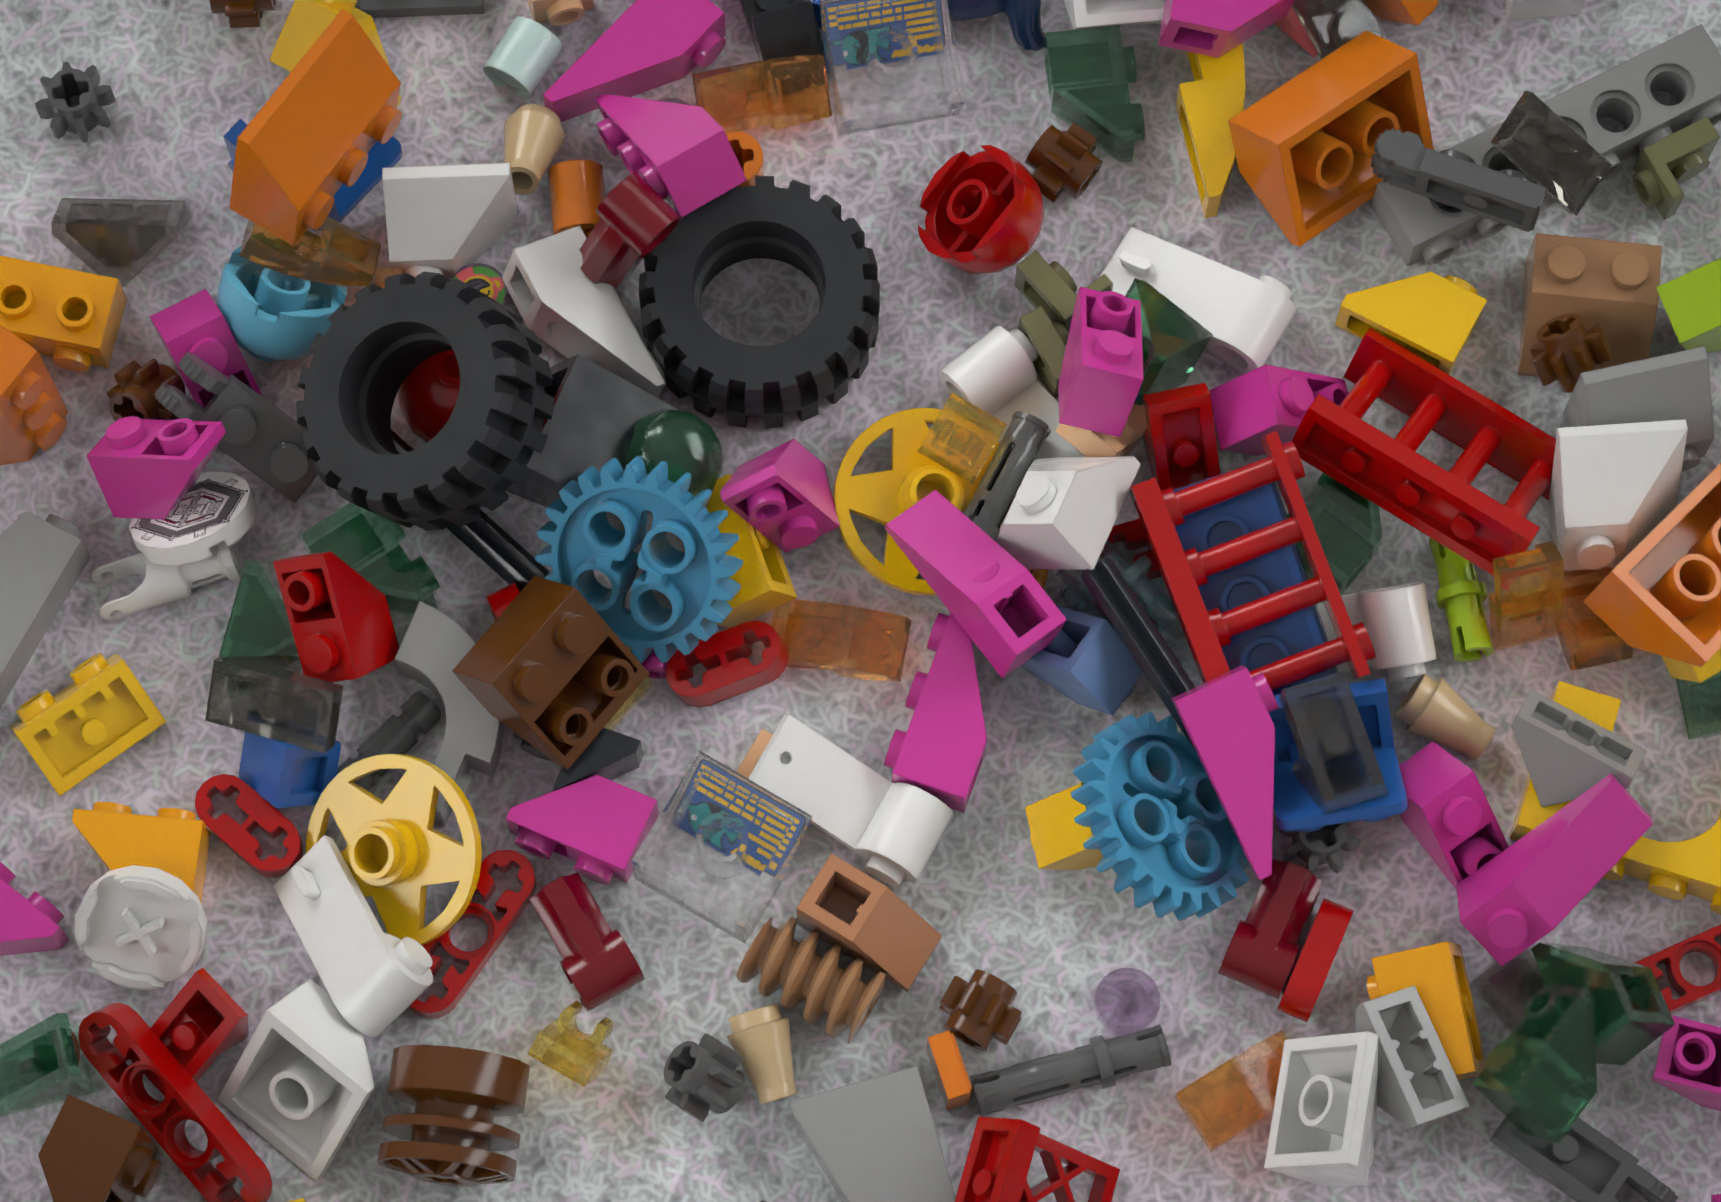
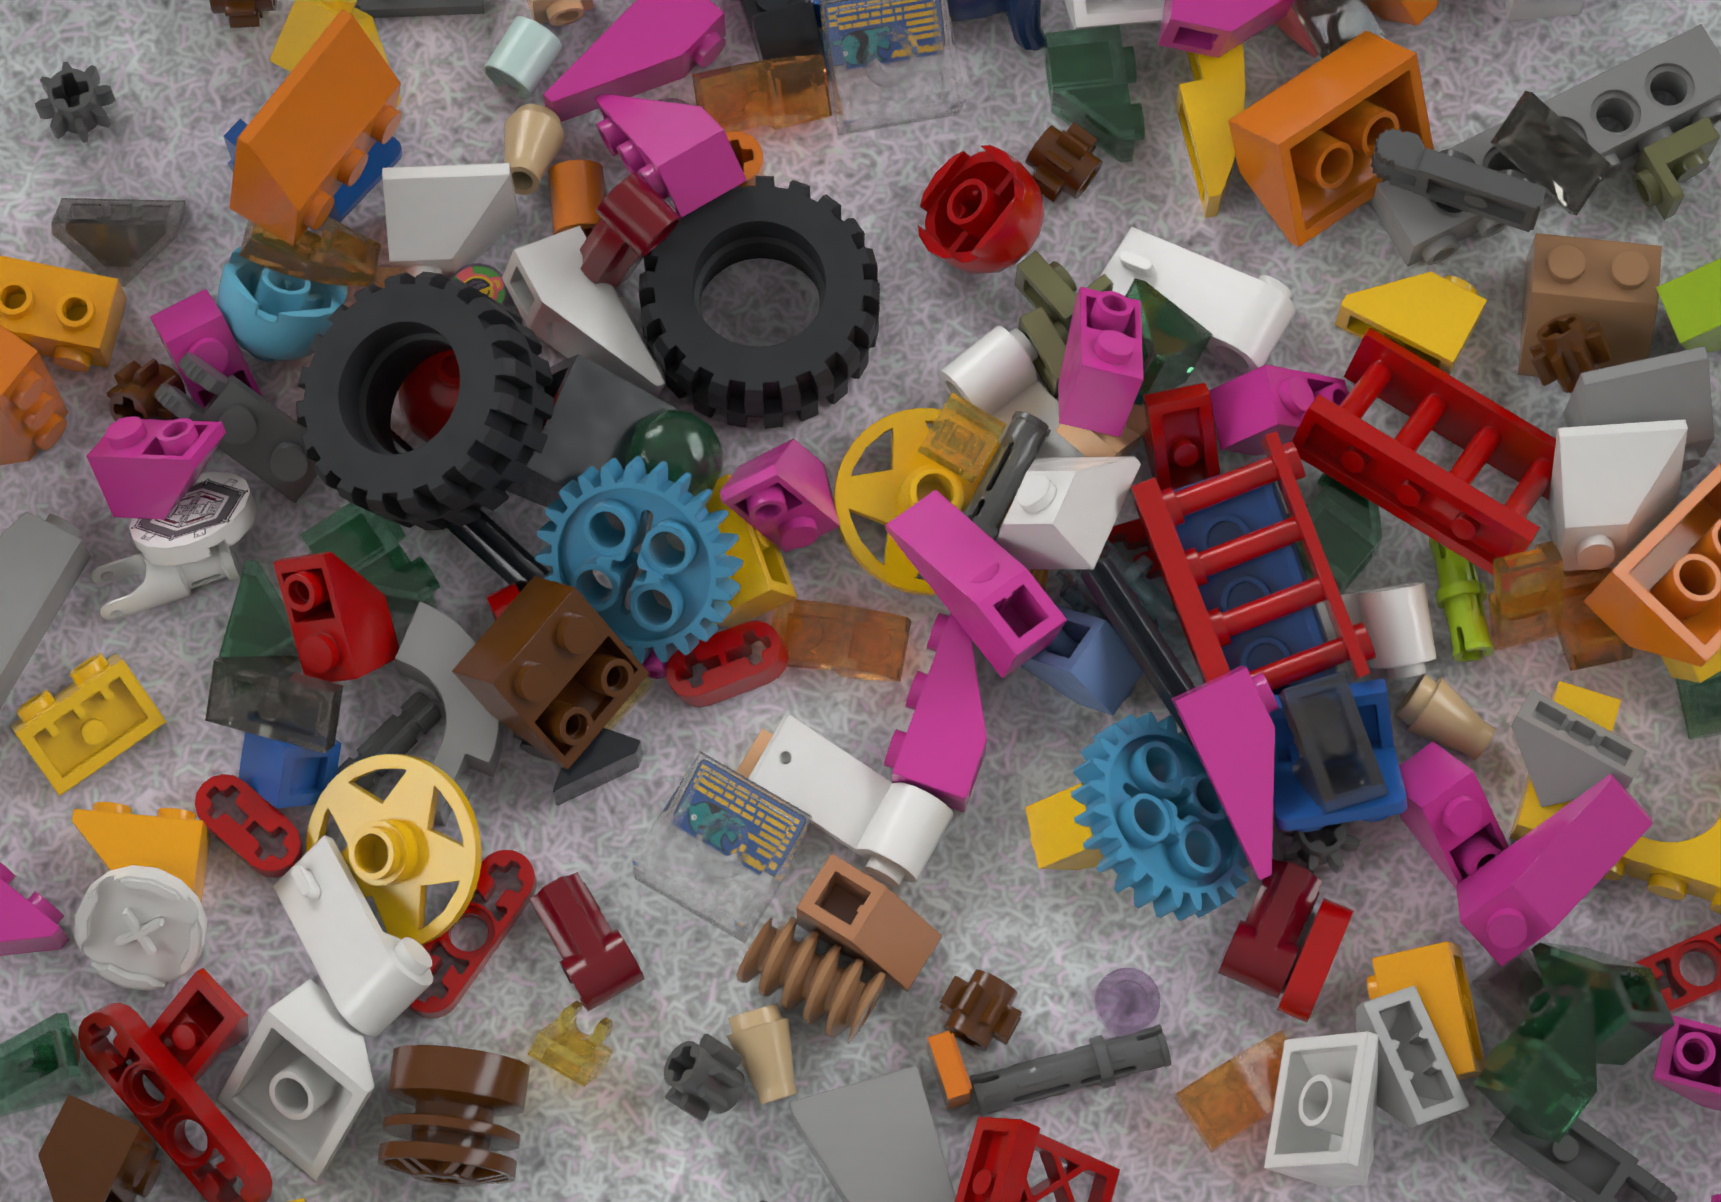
(587, 822): dark pink slope -> none

